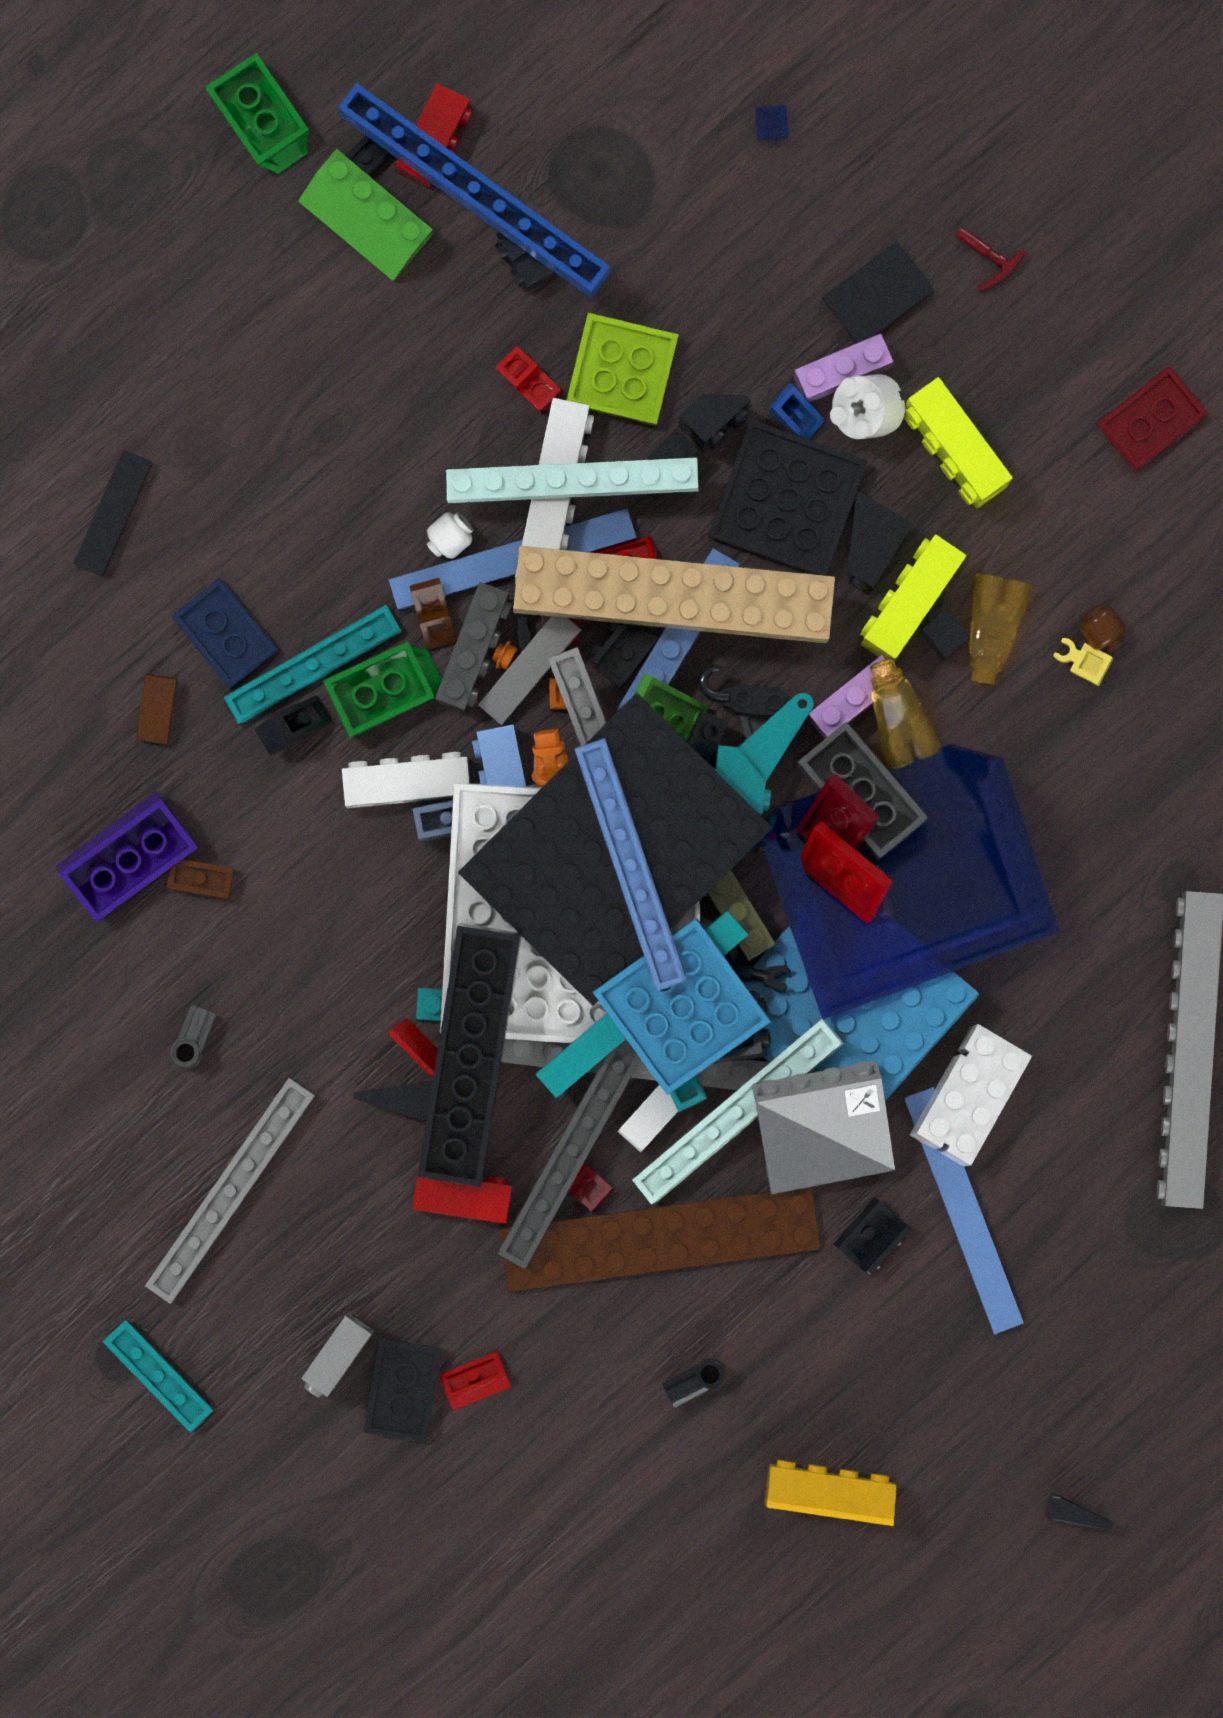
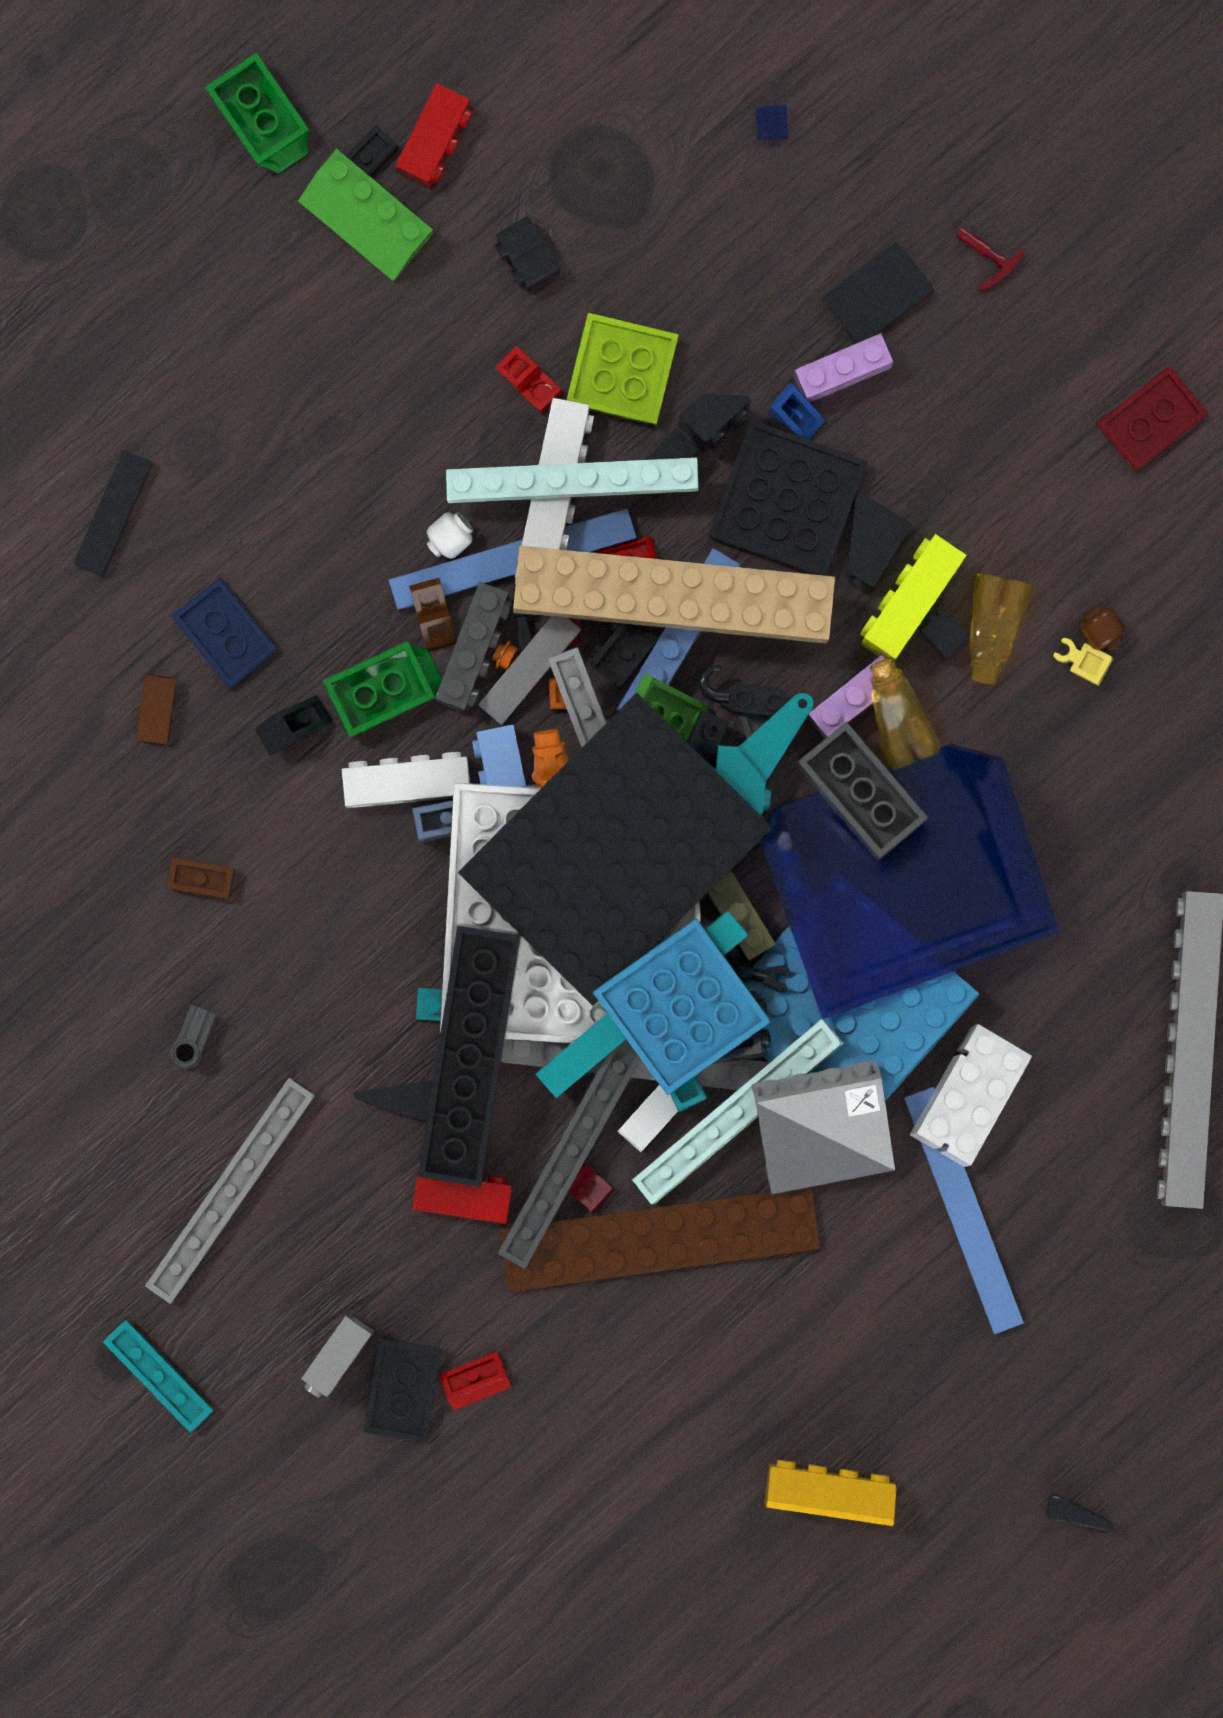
(126, 856): dark purple slope -> none
(312, 664): teal tile -> none
(415, 1045): red slope -> none
(474, 191): blue brick -> none
(630, 864): medium blue tile -> none
(691, 1383): black piece -> none
(841, 811): dark red tile -> none
(845, 872): red plate -> none
(867, 406): white brick -> none
(872, 1237): black bracket -> none
(956, 443): neon yellow brick -> none

